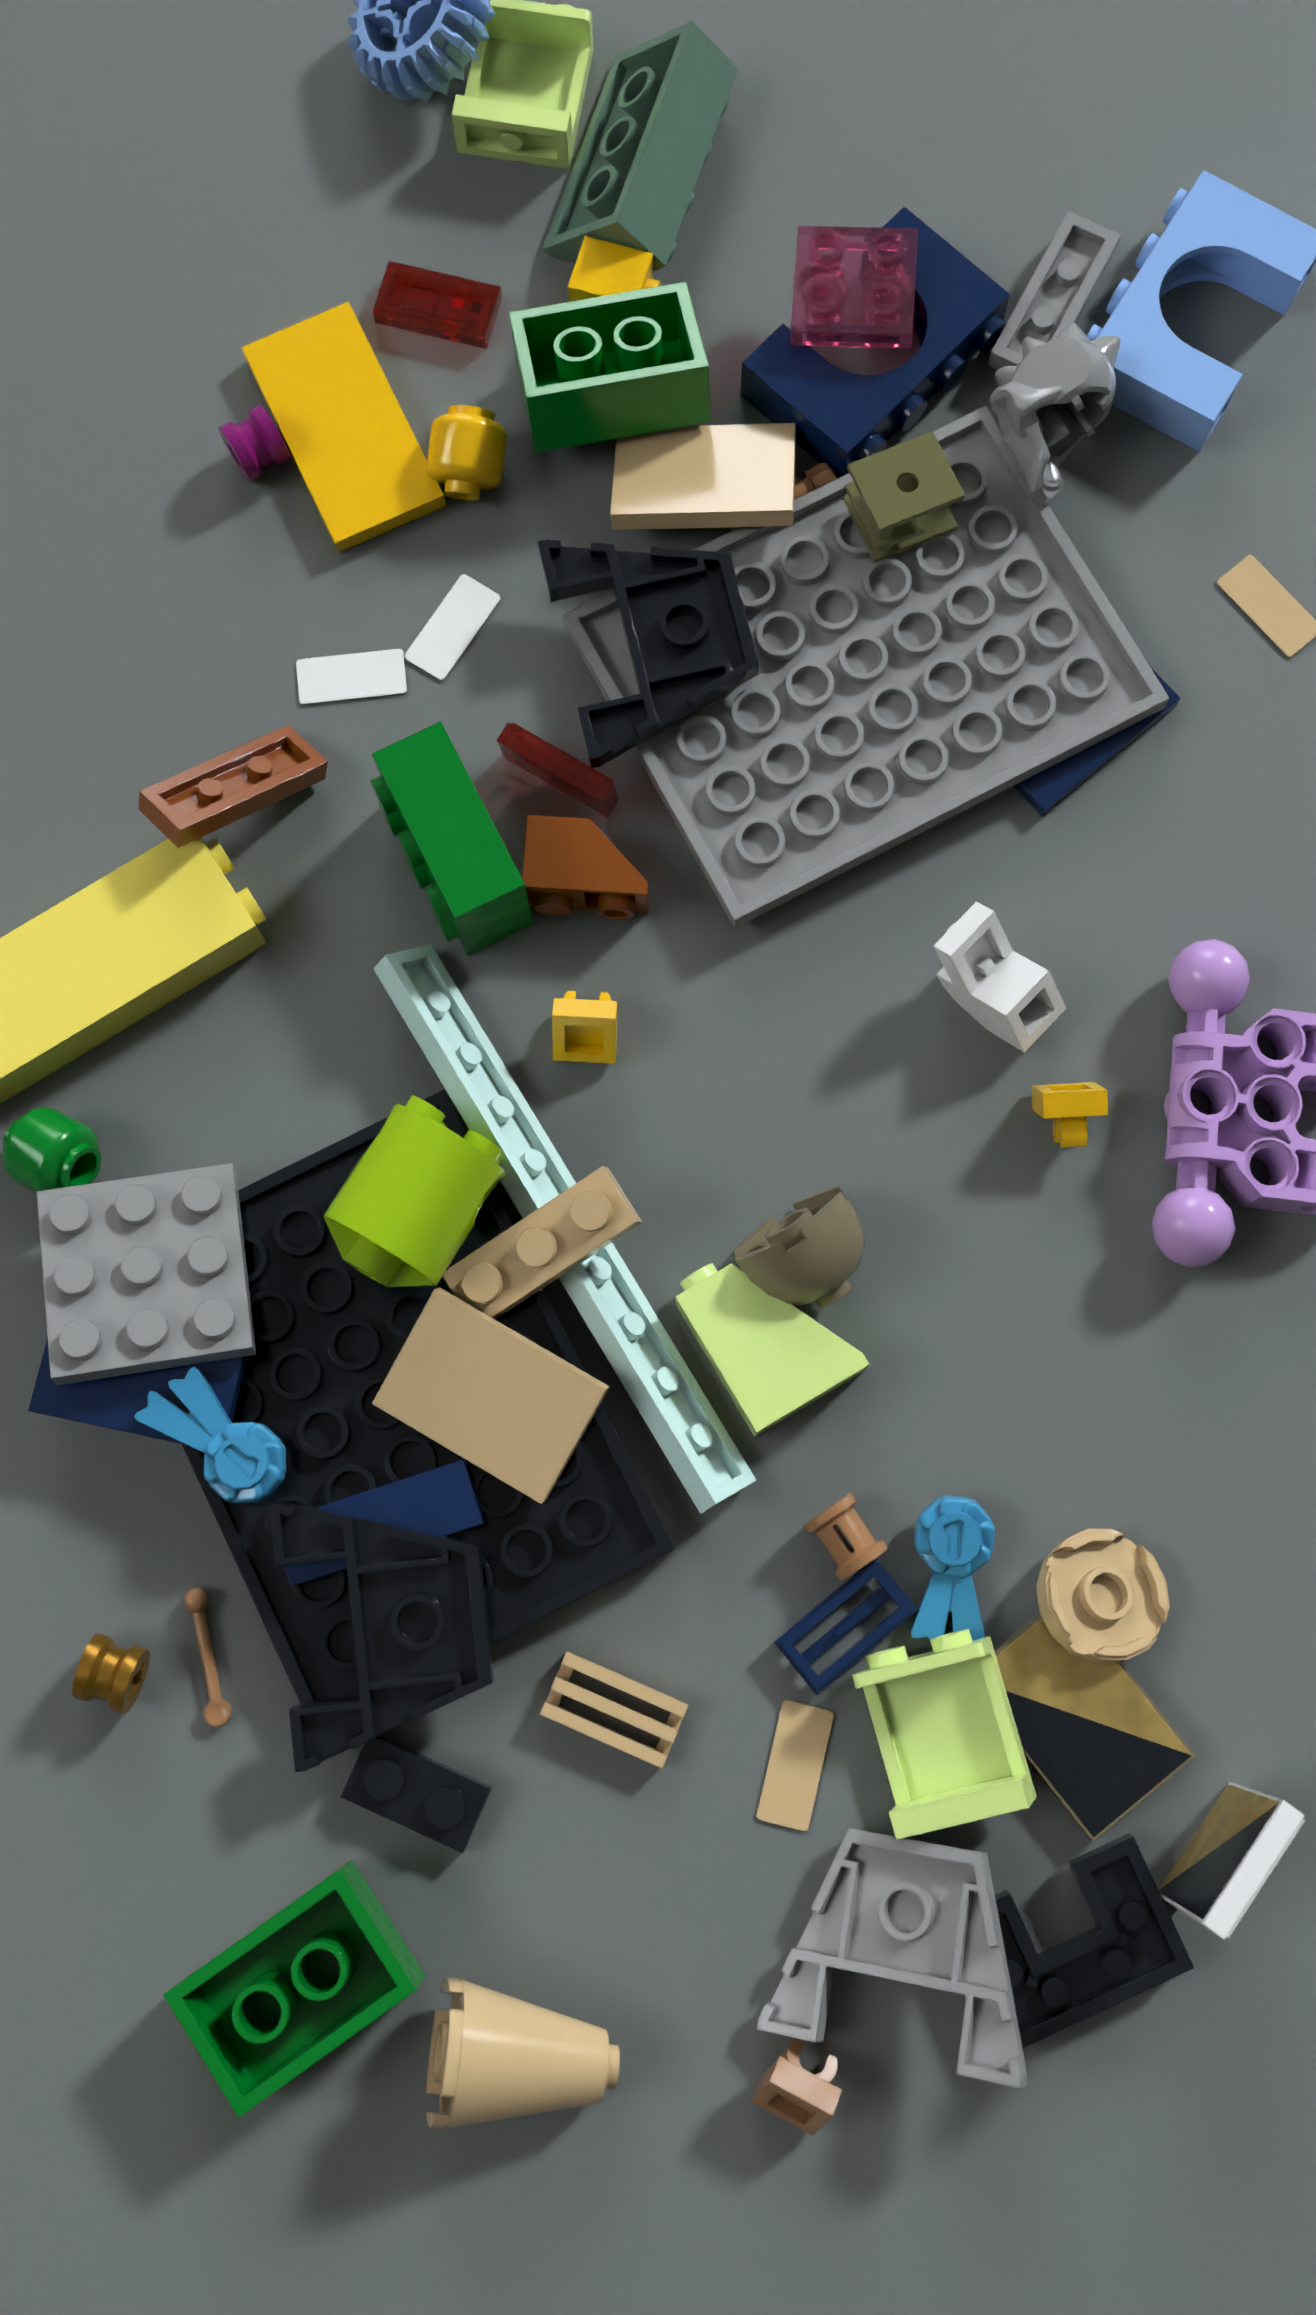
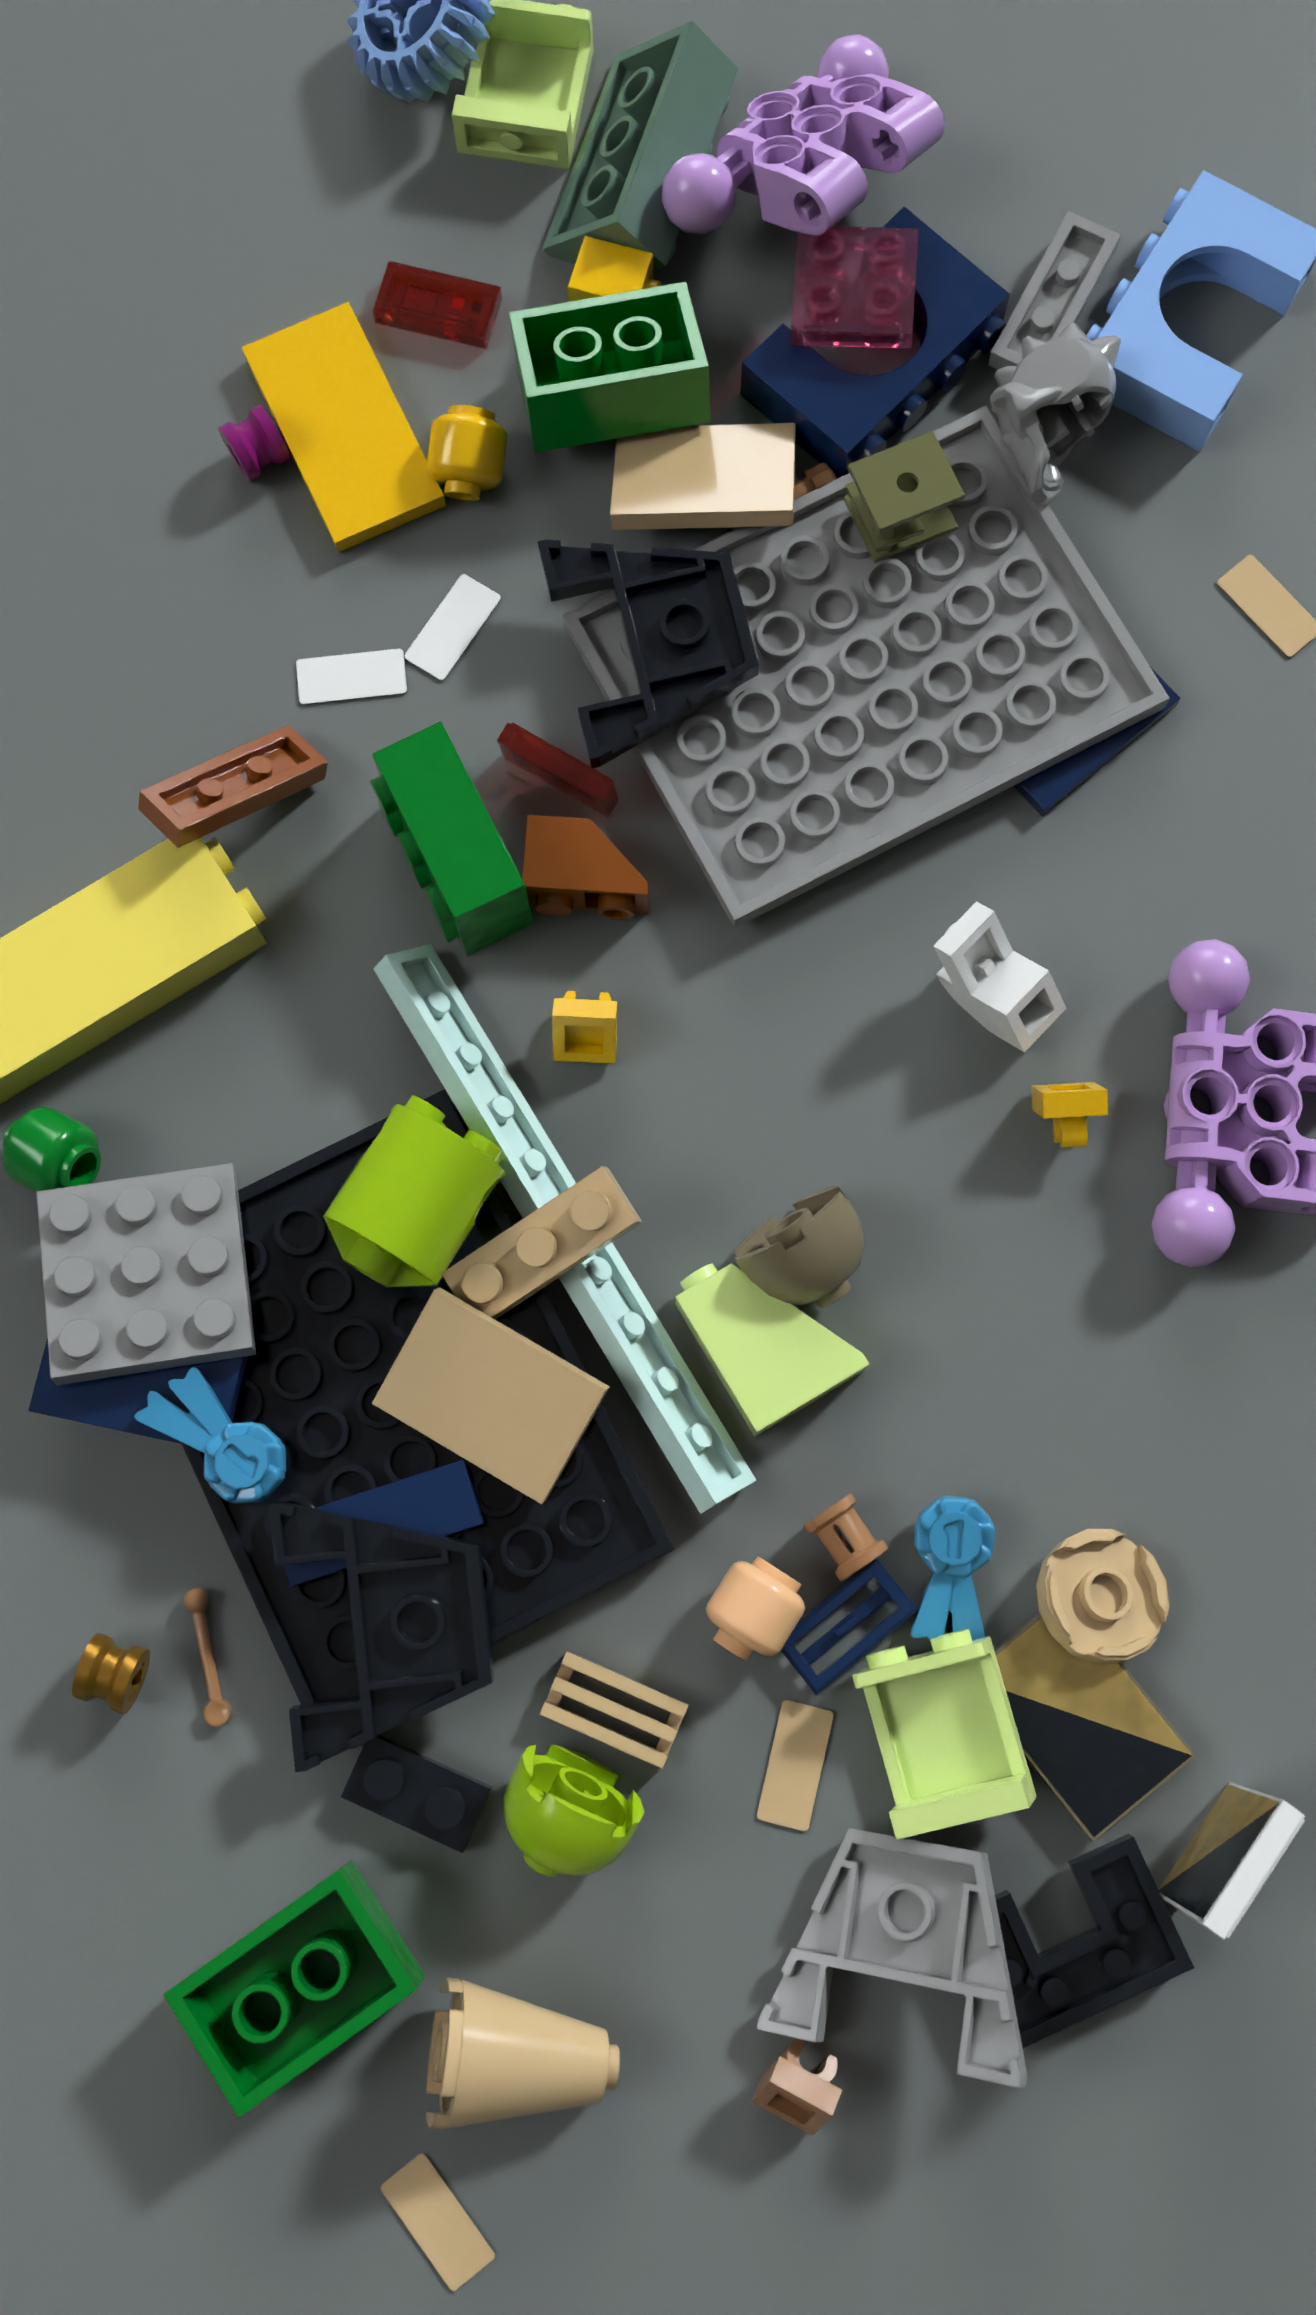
(437, 2222): none -> tan sticker
(568, 1812): none -> lime cylinder
(755, 1609): none -> light nougat head
(809, 146): none -> lavender connector

